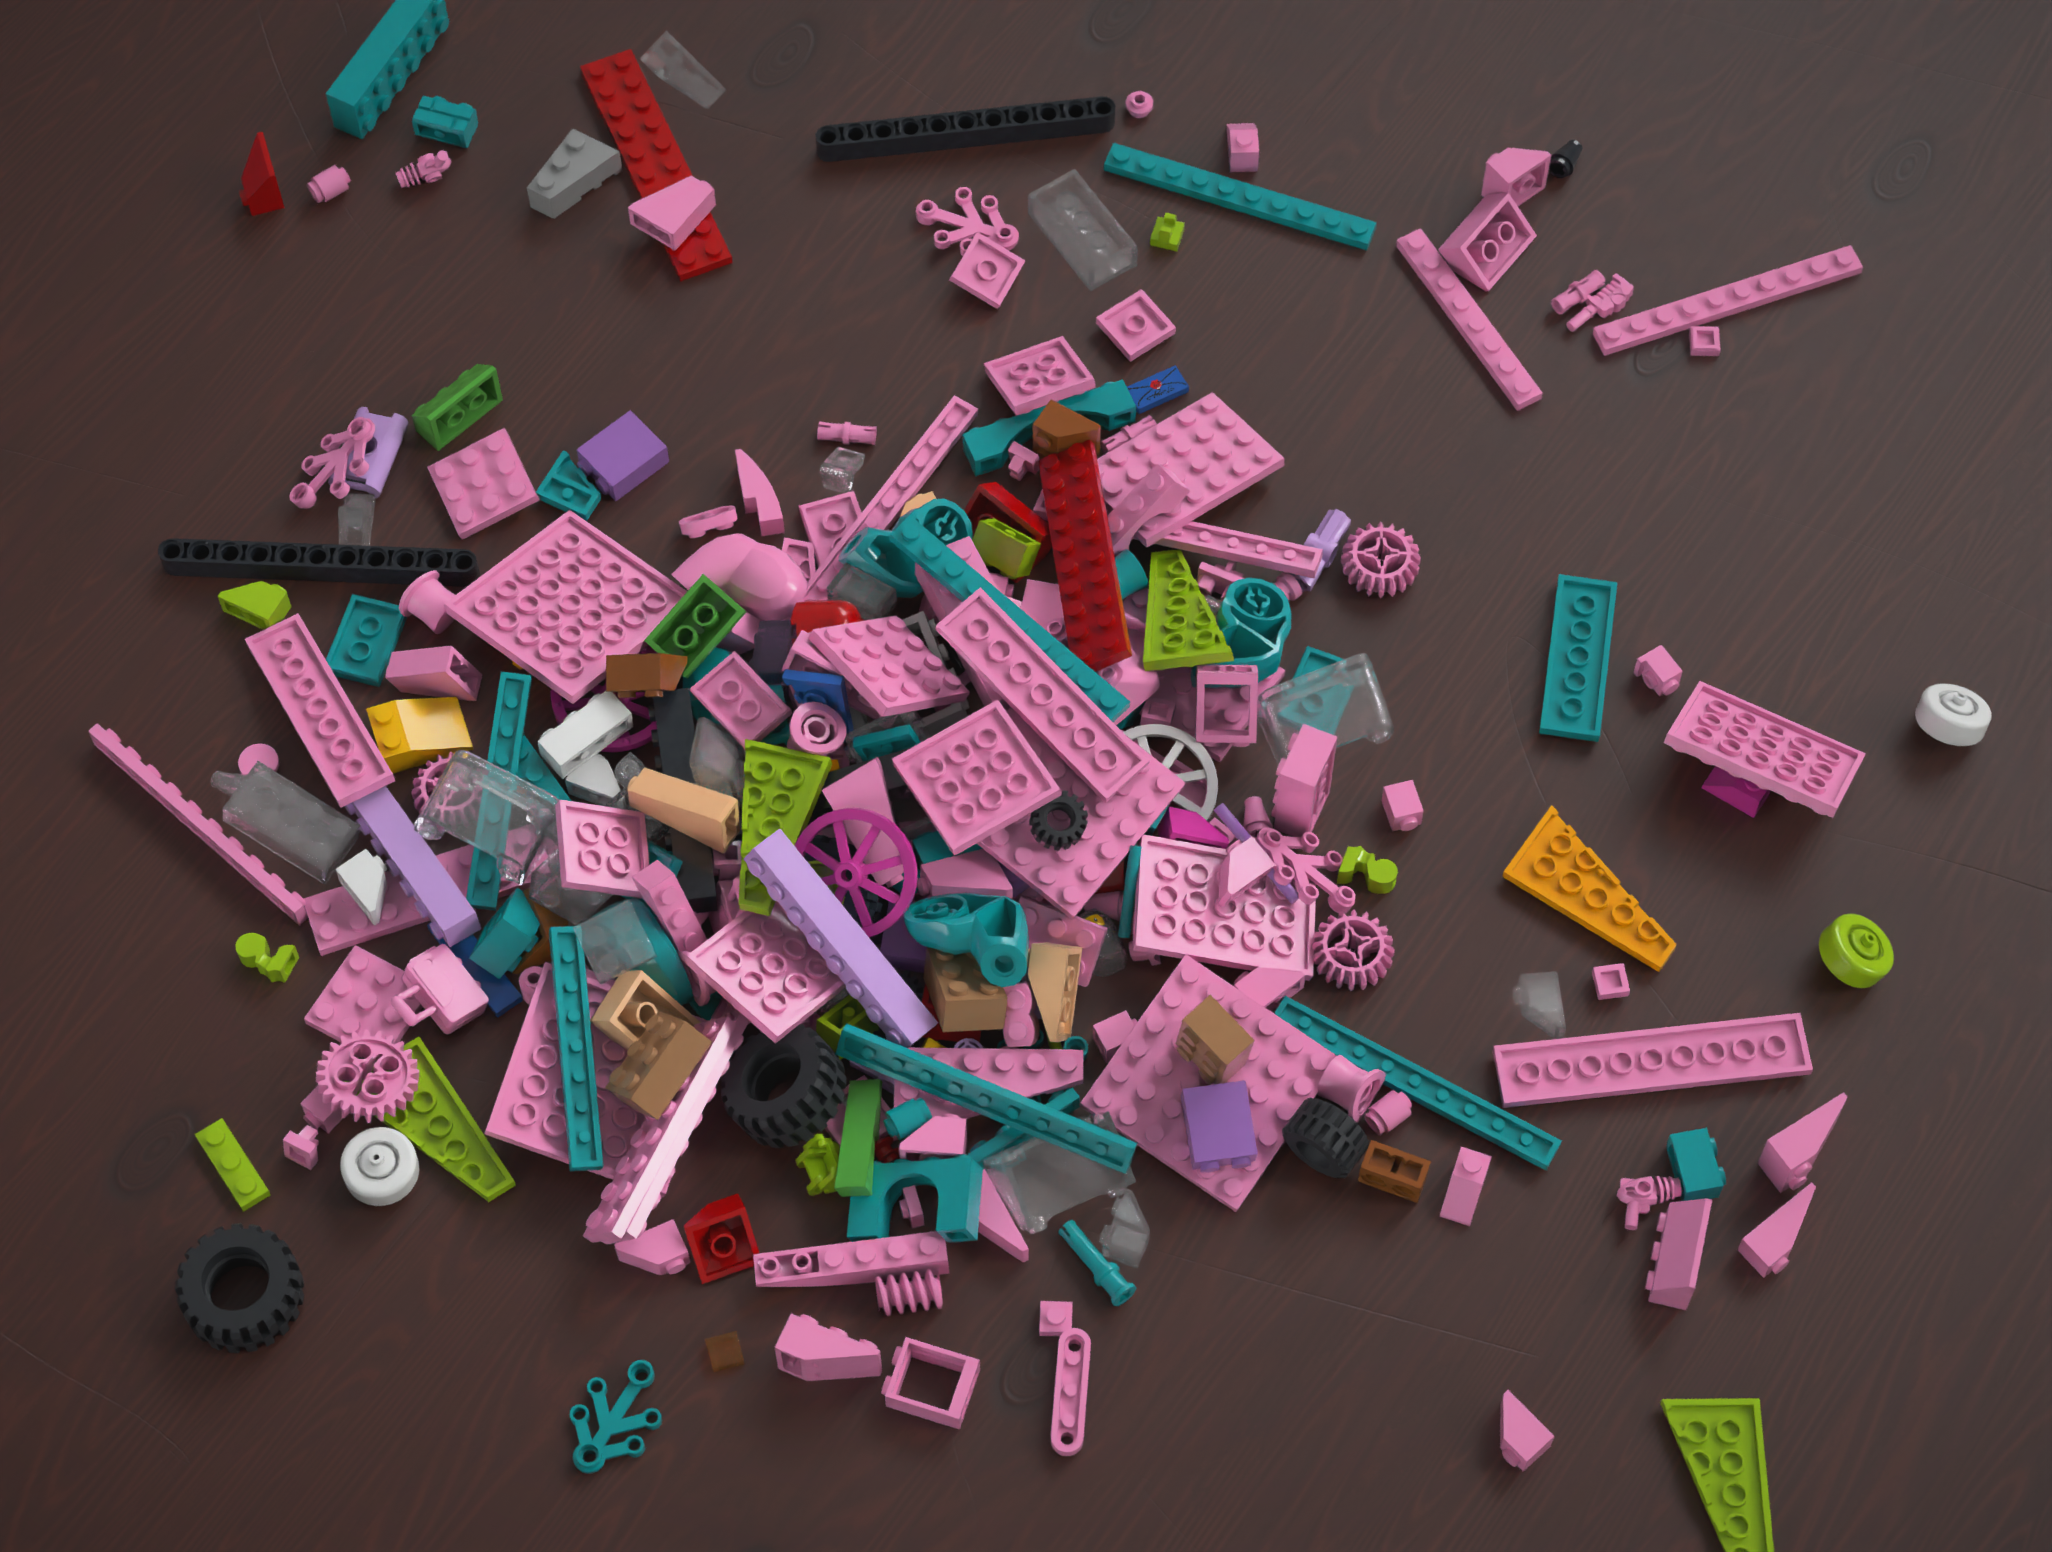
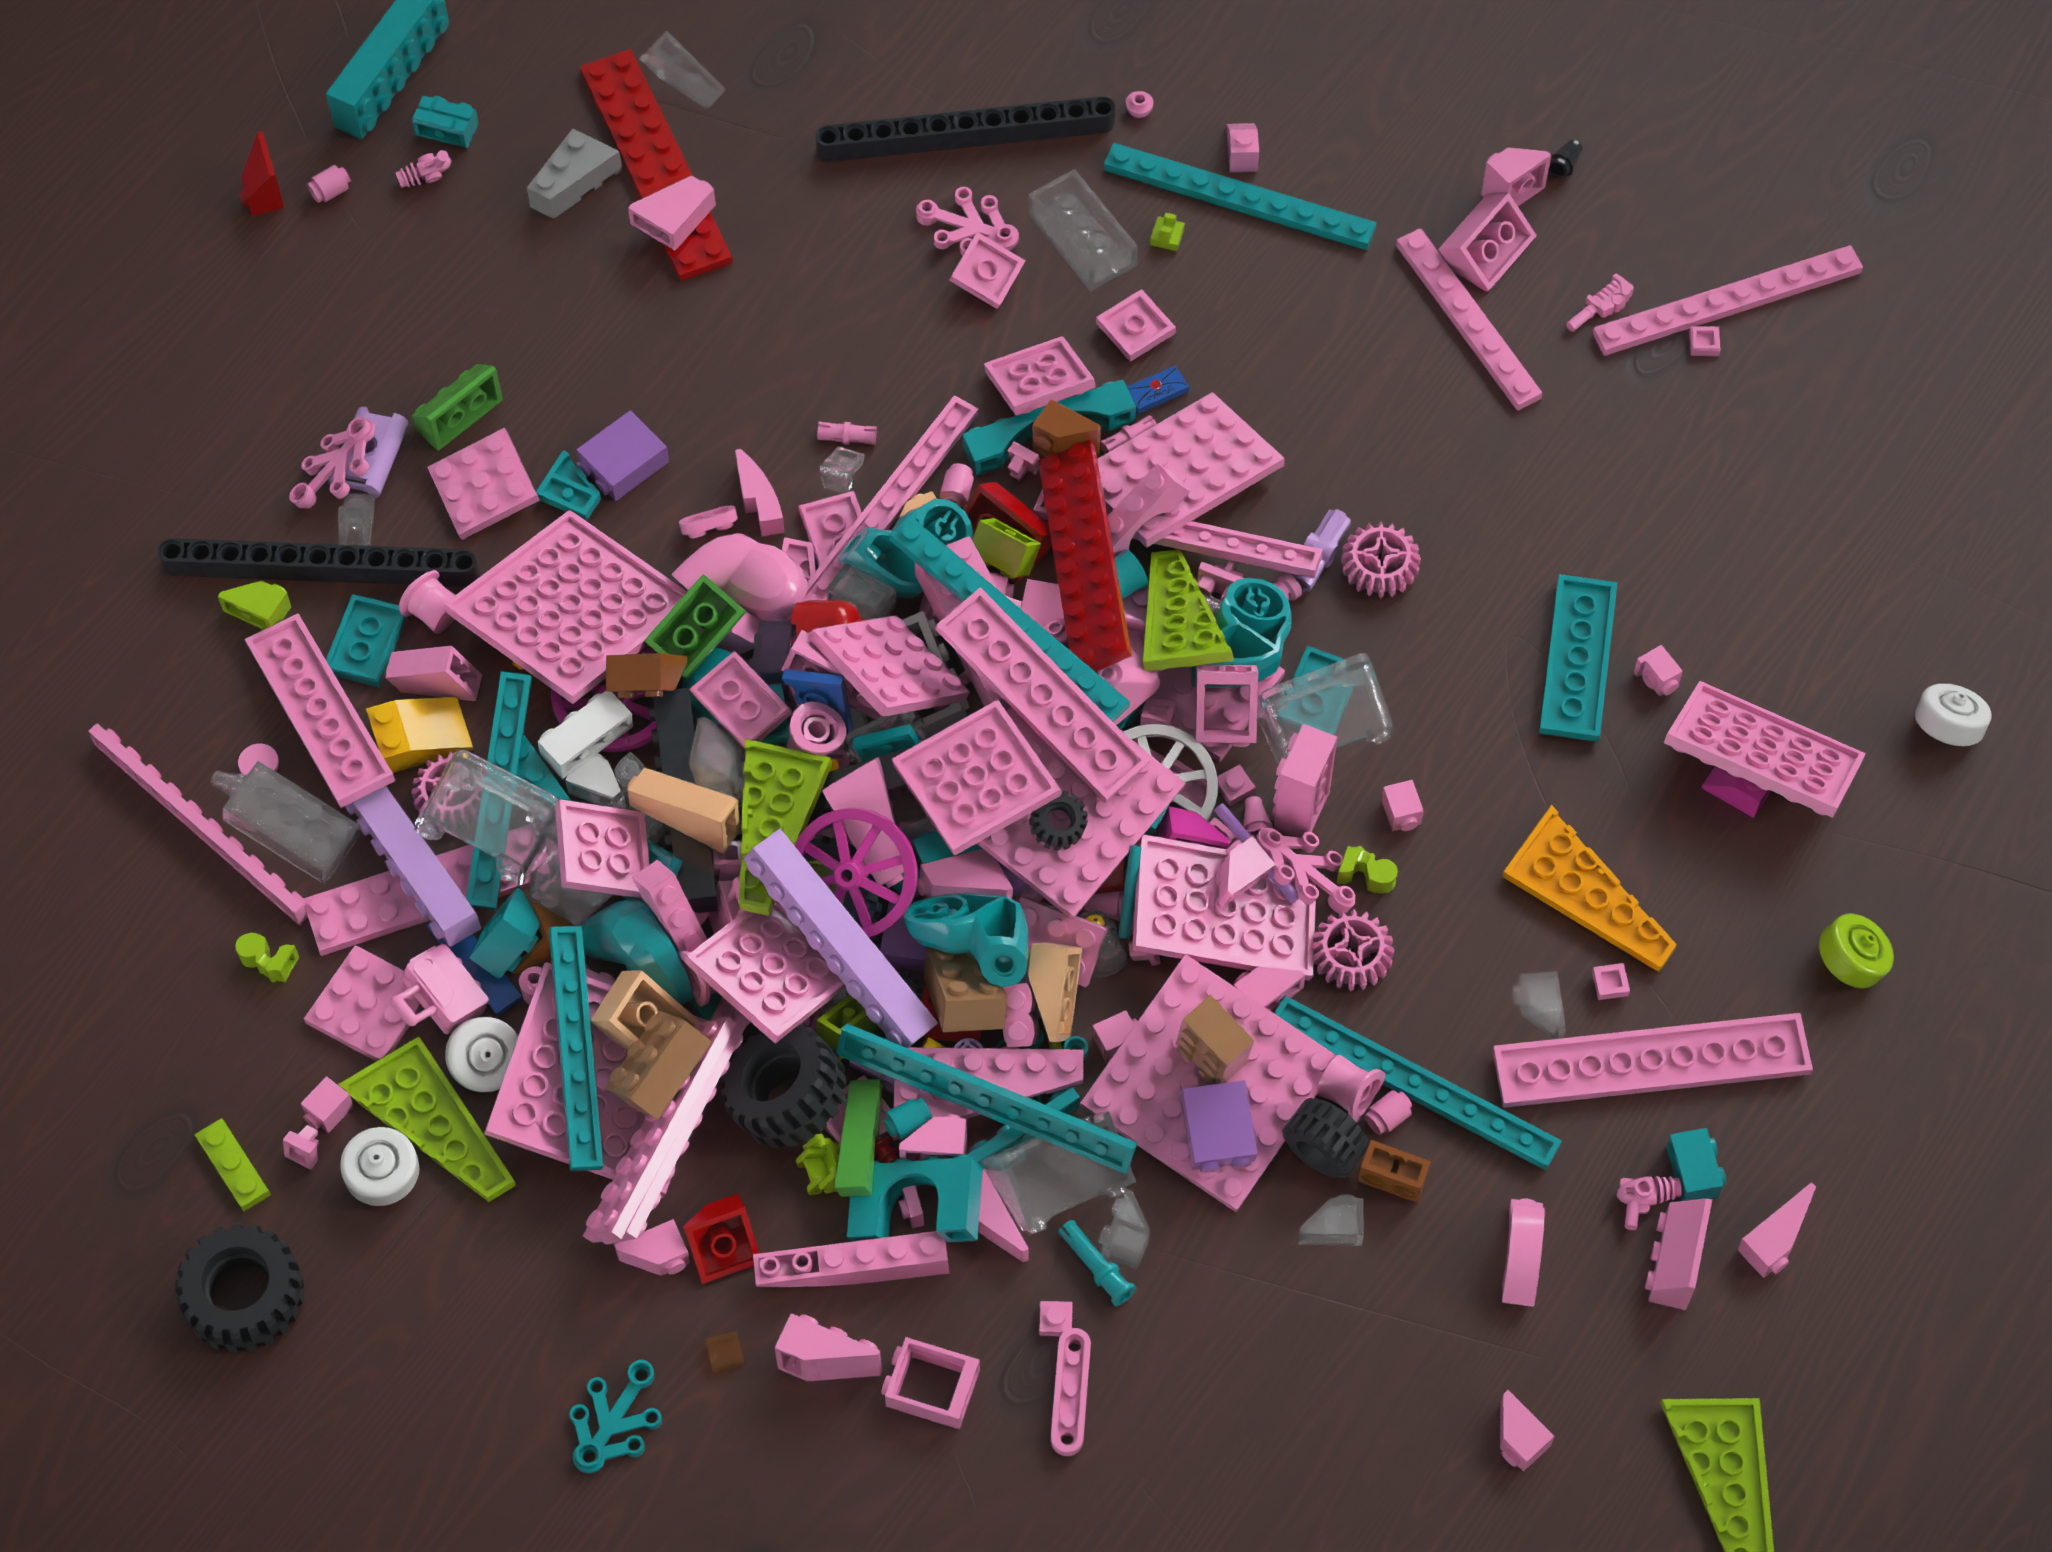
(343, 1064): bright pink gear -> none
(365, 882): white slope -> none
(480, 1053): none -> white wheel
(615, 942): clear plate -> none
(908, 1292): bright pink piece -> none
(957, 484): none -> bright pink brick
(1235, 785): none -> bright pink plate
(1335, 1223): none -> clear slope
(1465, 1186): bright pink slope -> none
(1523, 1252): none -> bright pink arch
(1578, 292): bright pink pin -> none
(1793, 1150): bright pink slope -> none

